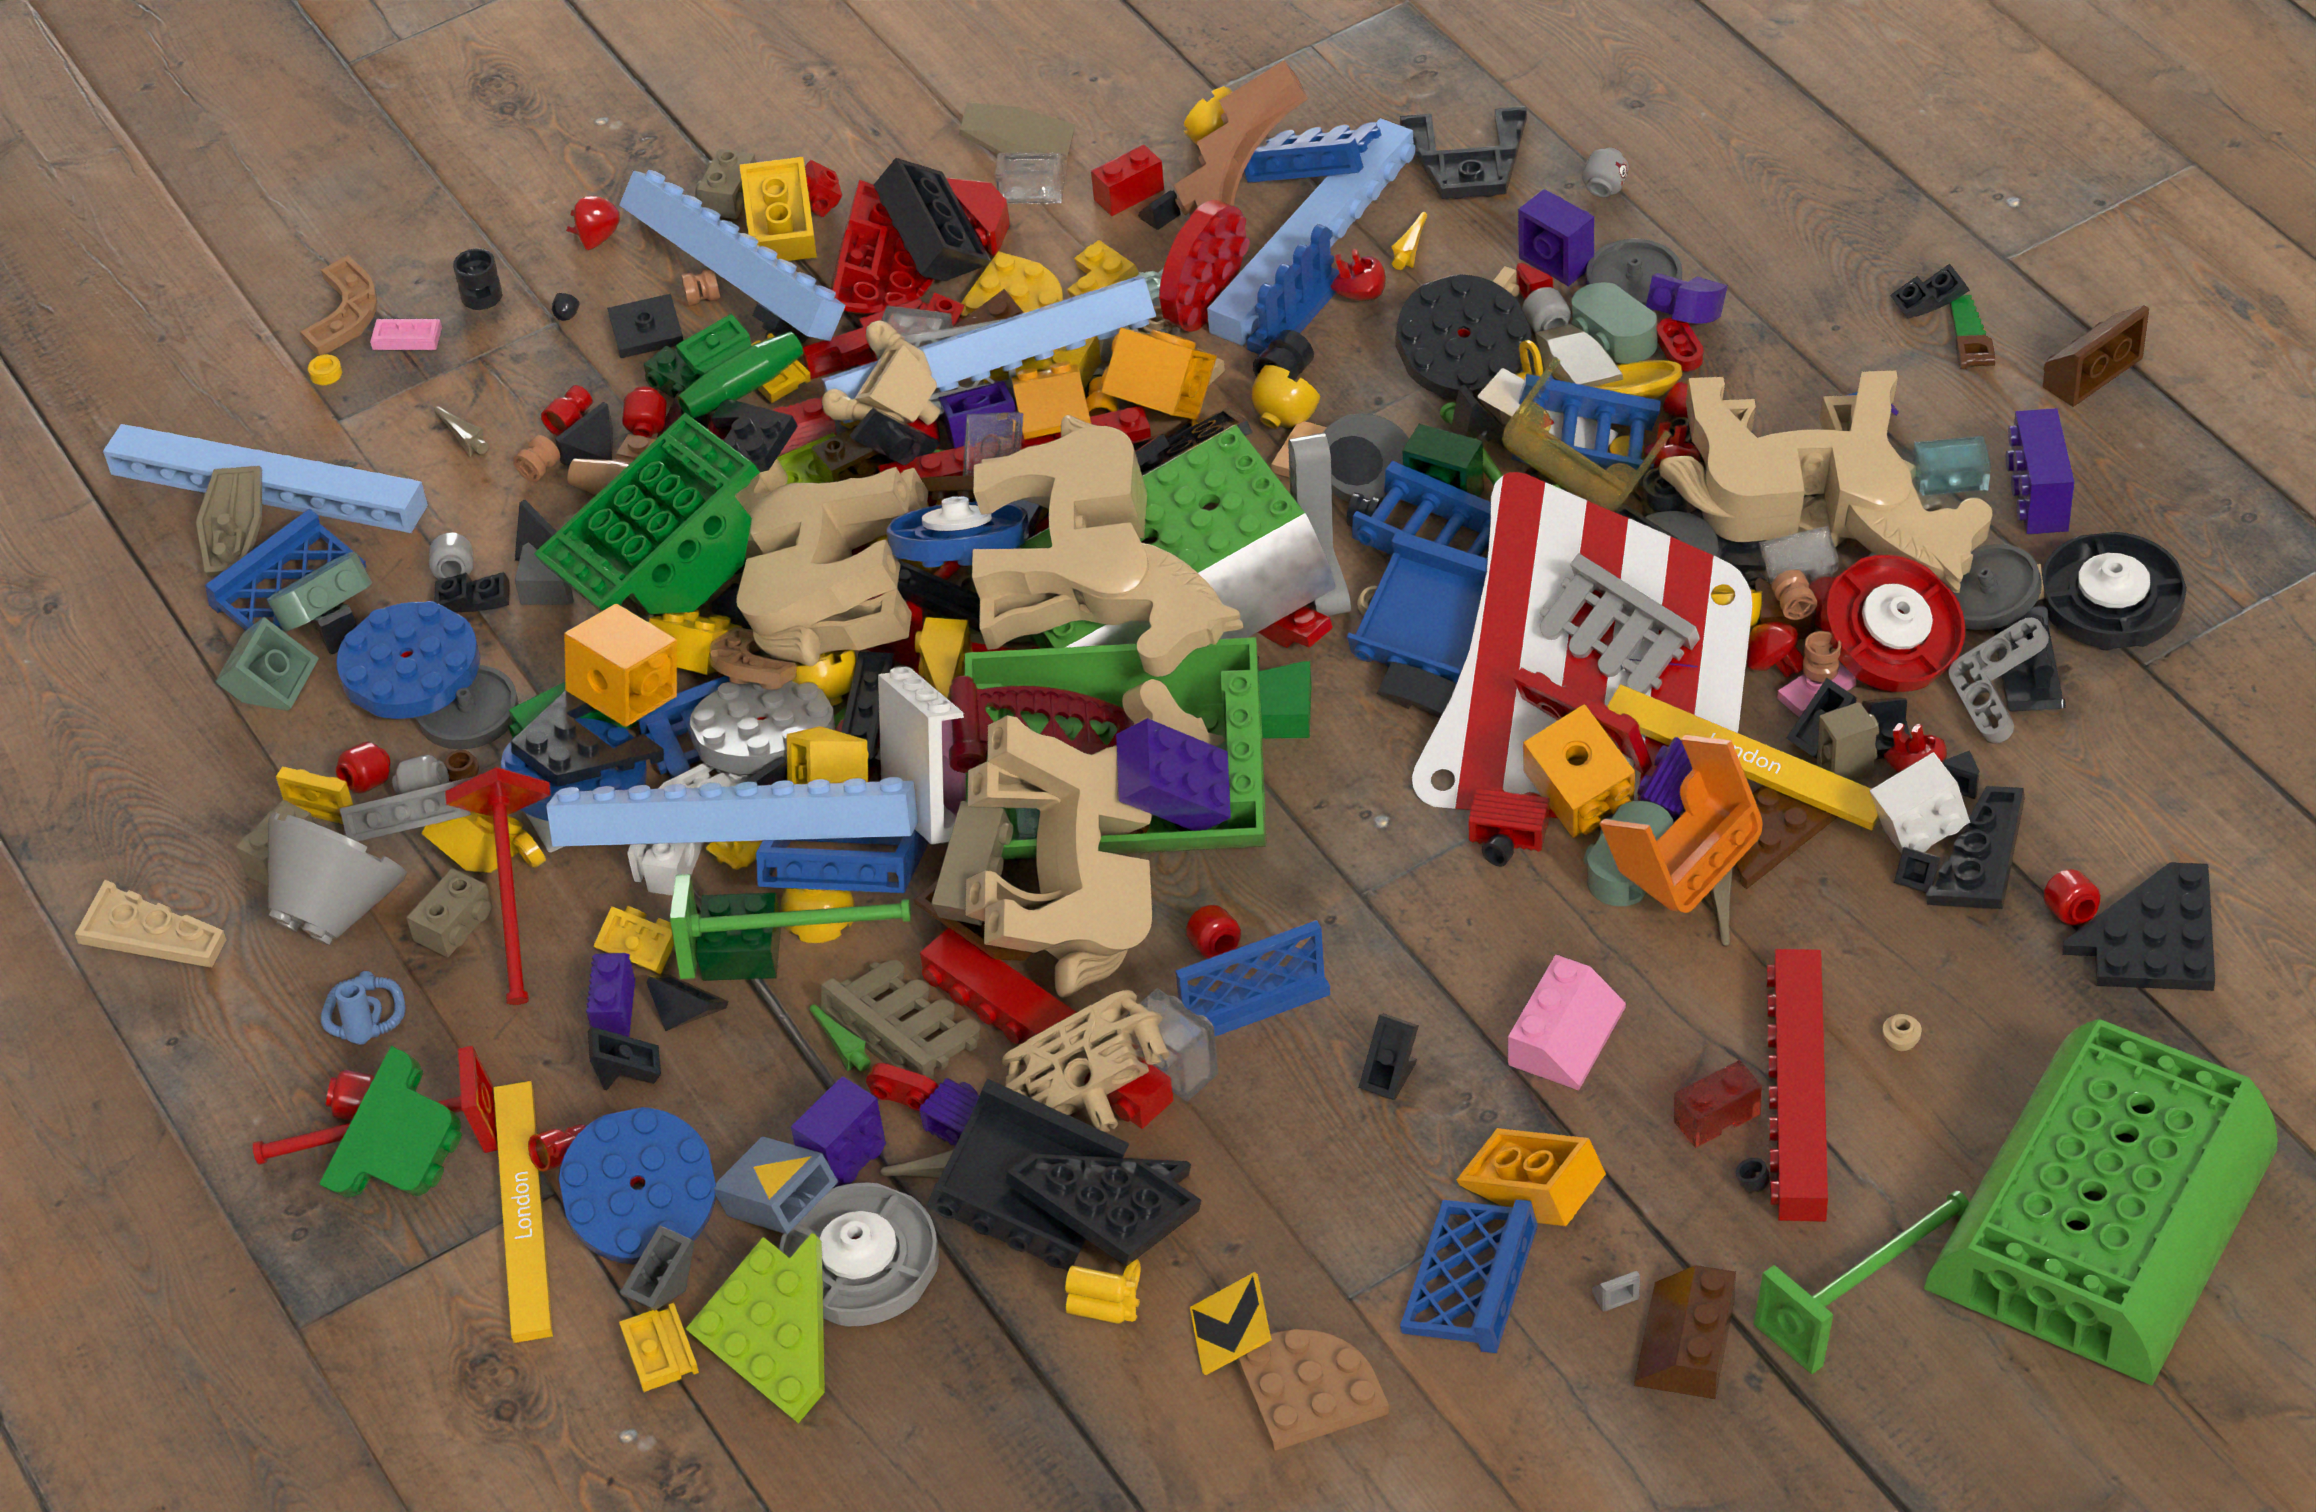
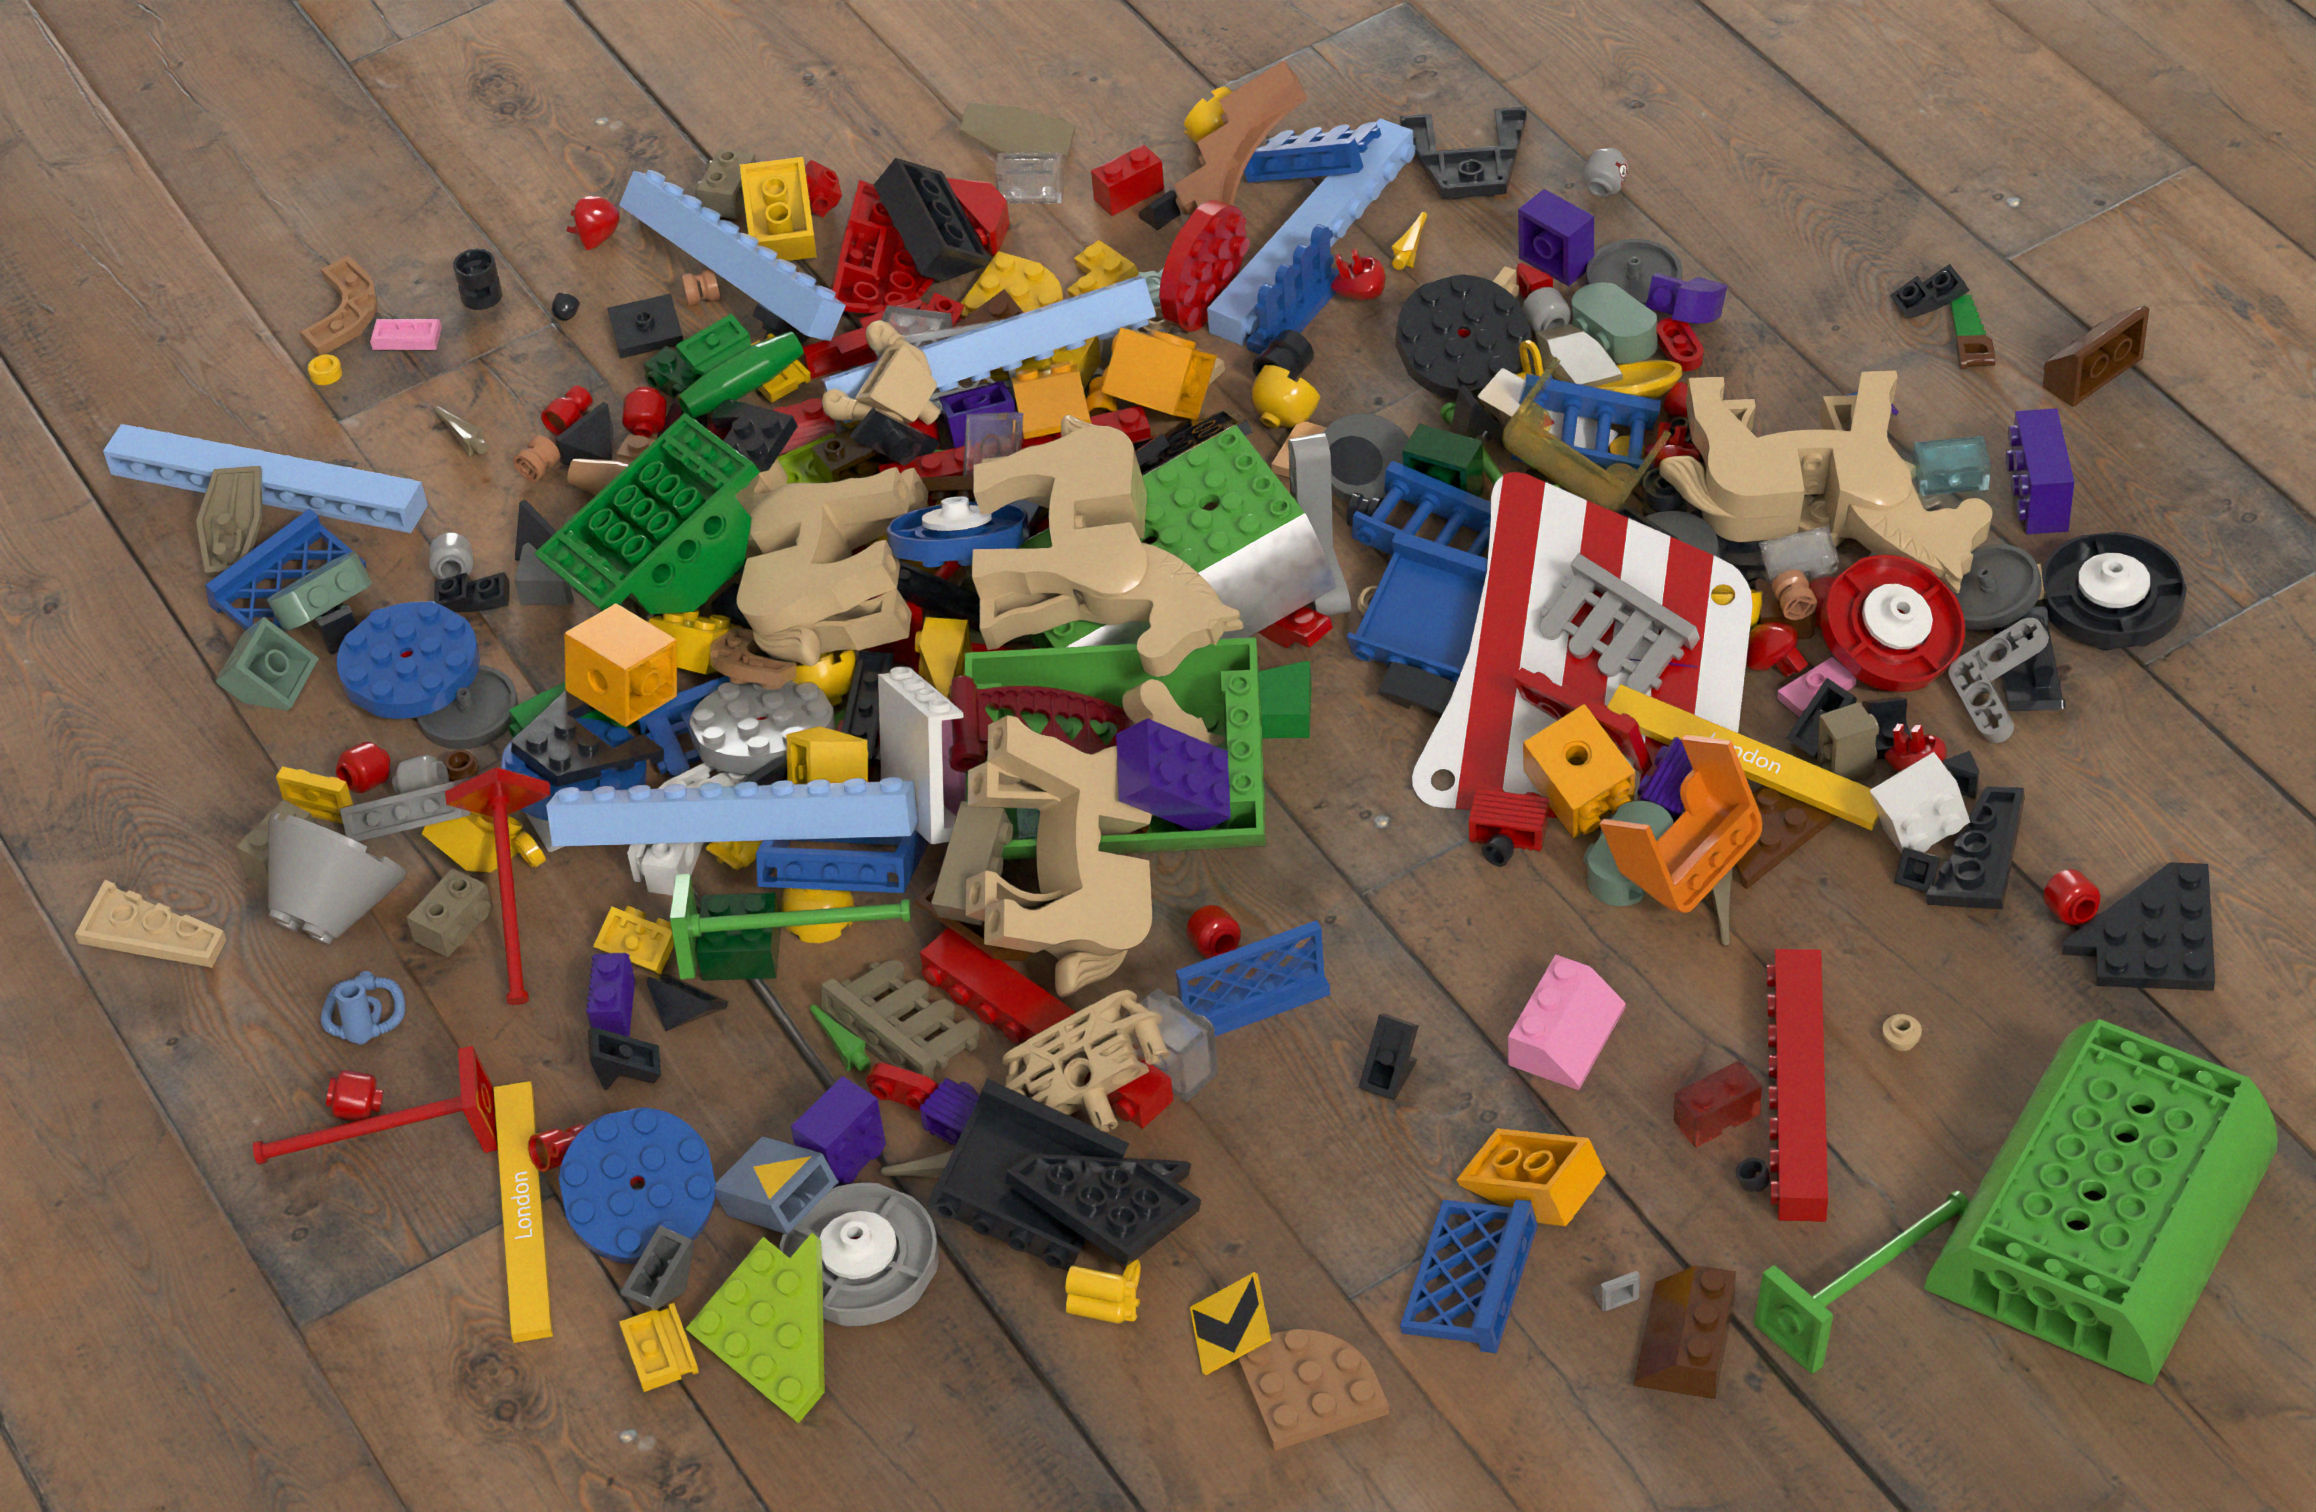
(394, 1134): green brick -> none
(1820, 657): nougat wheel -> none

